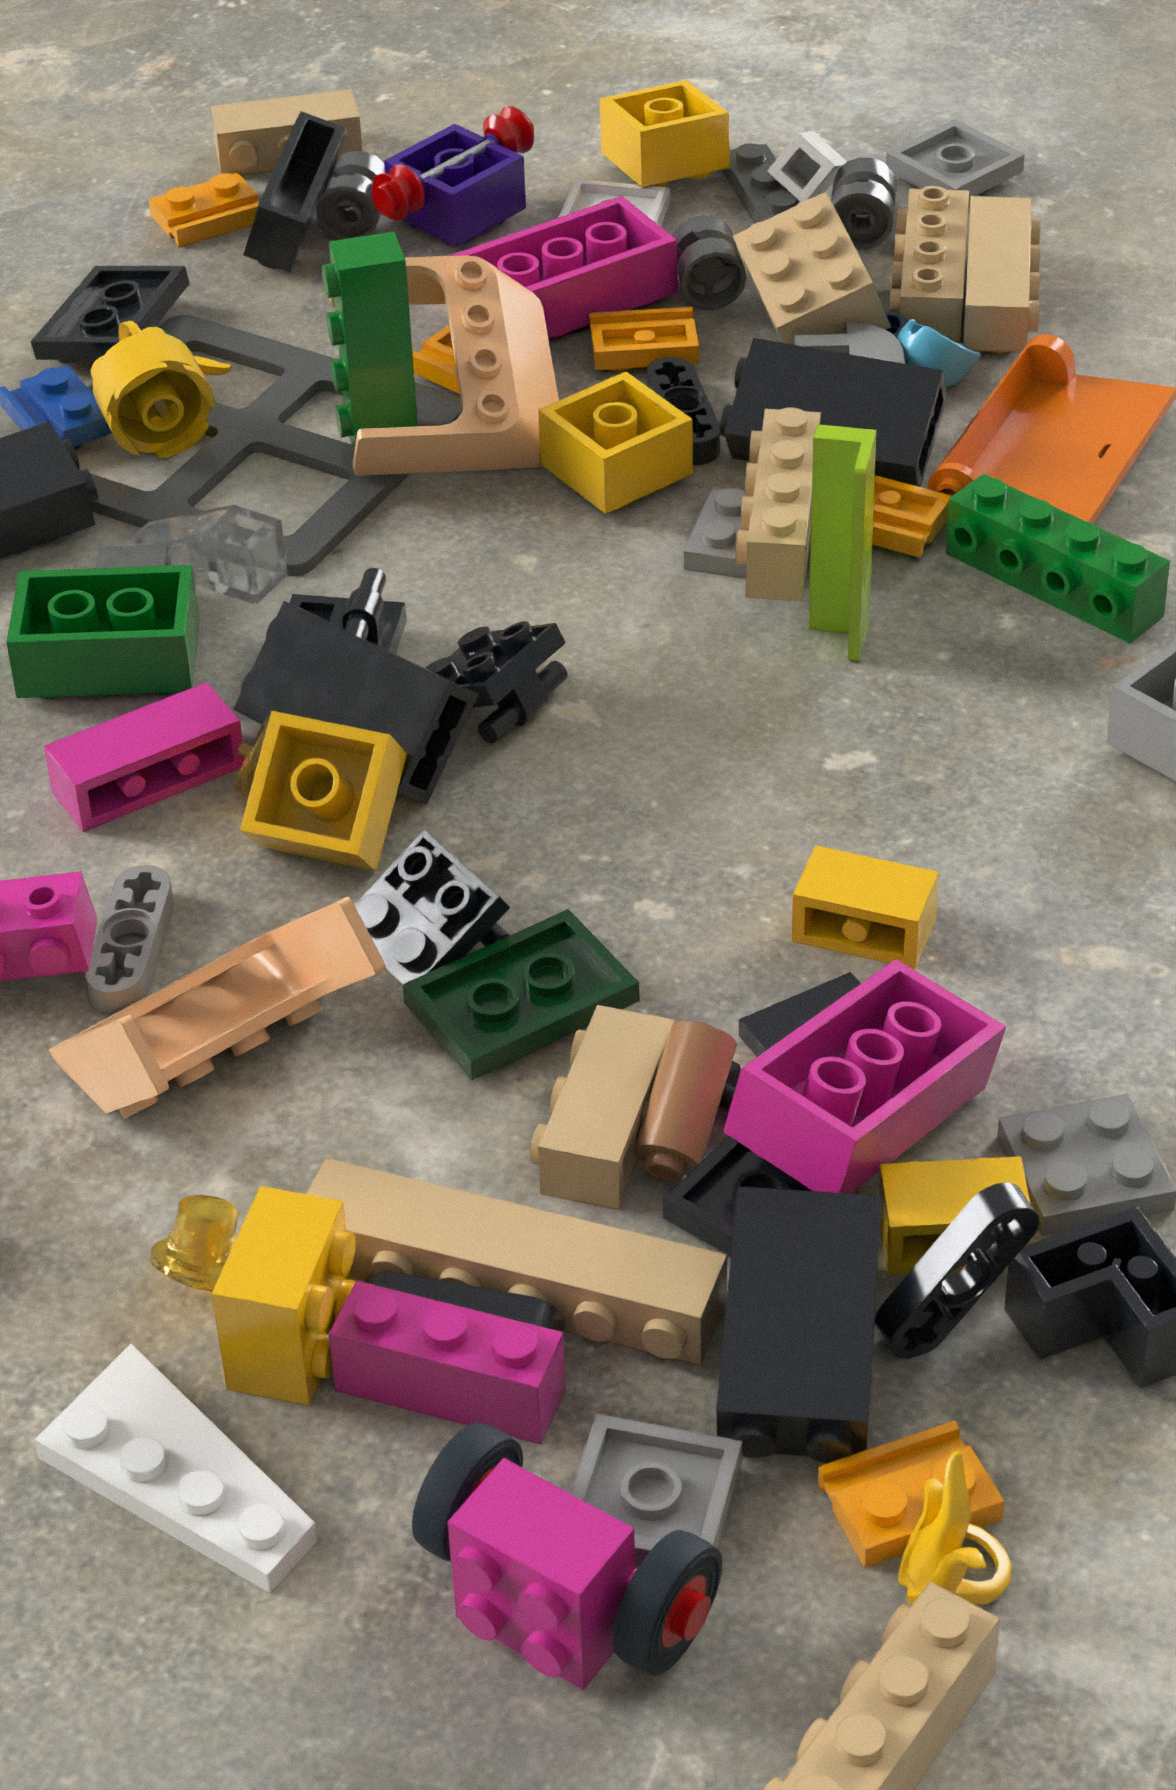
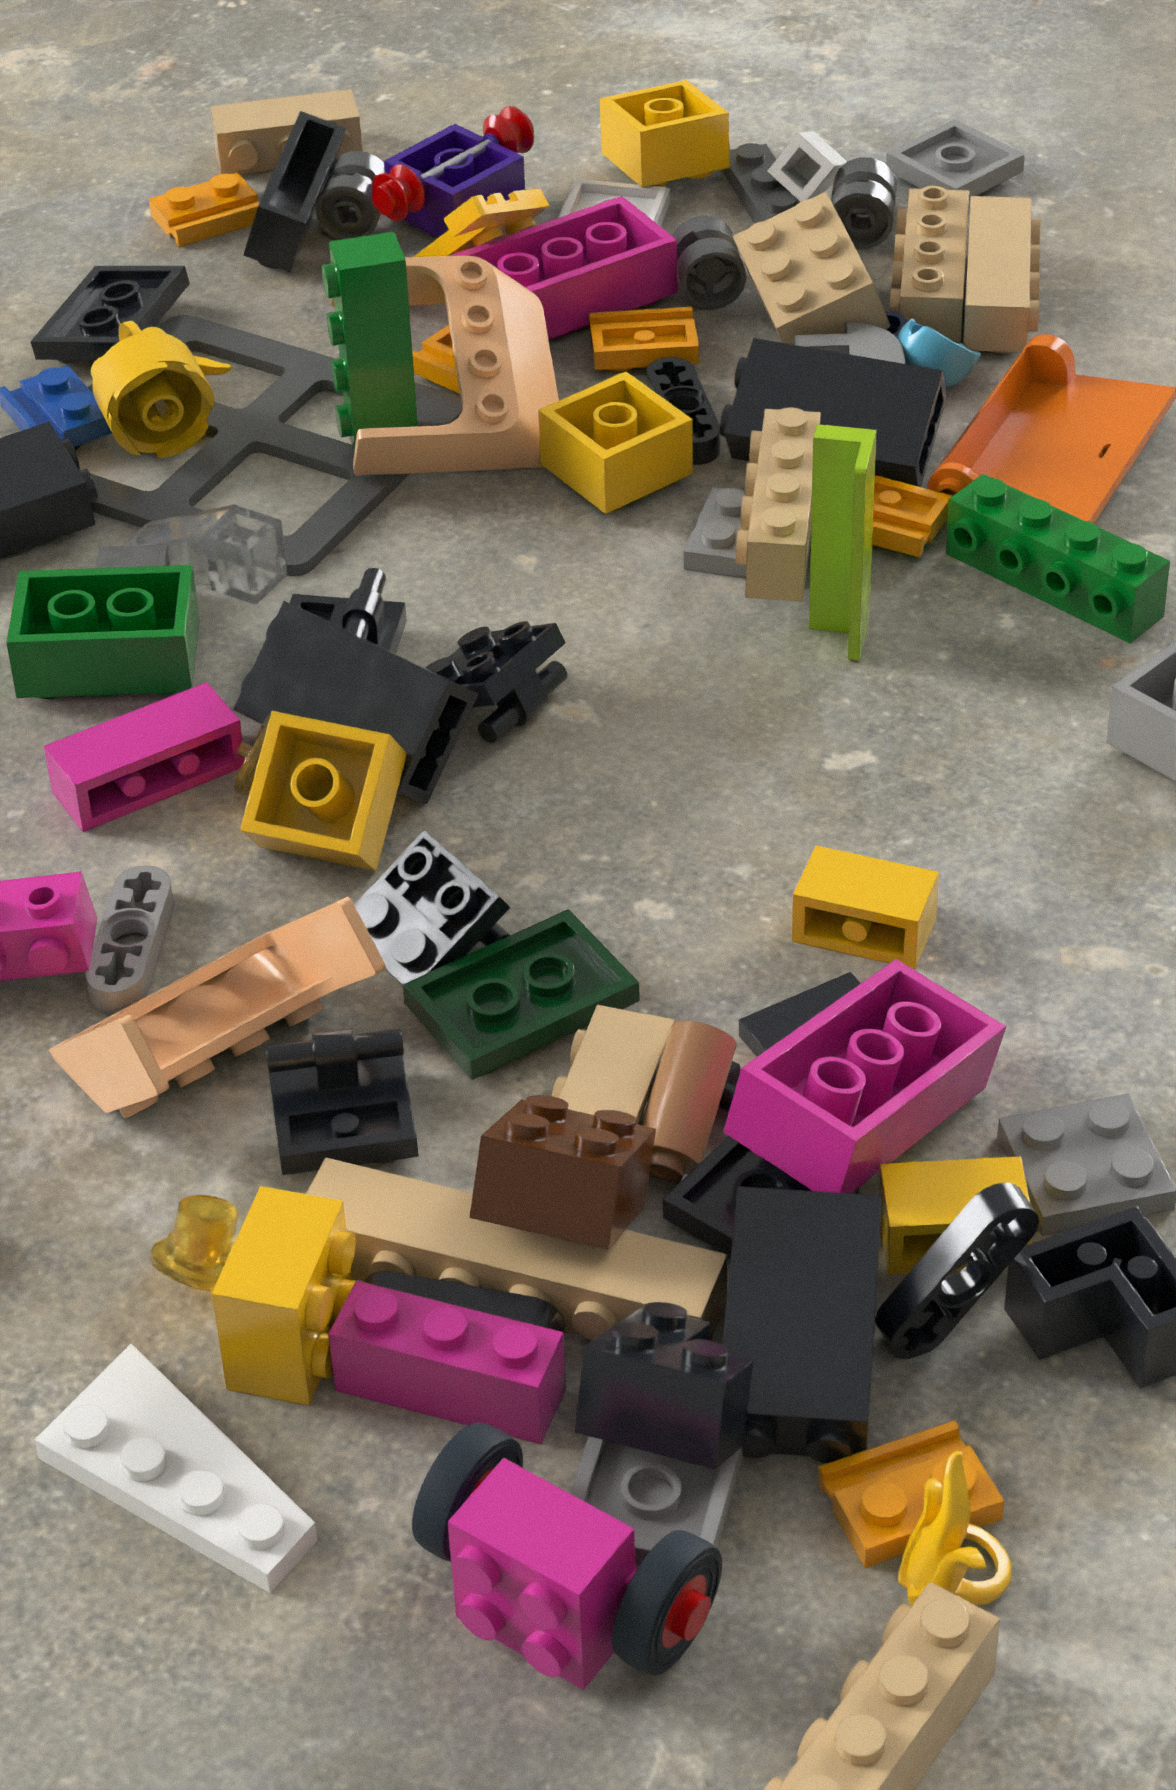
(341, 1099): none -> black plate
(483, 221): none -> yellow wing
(563, 1171): none -> reddish brown brick
(665, 1387): none -> black brick

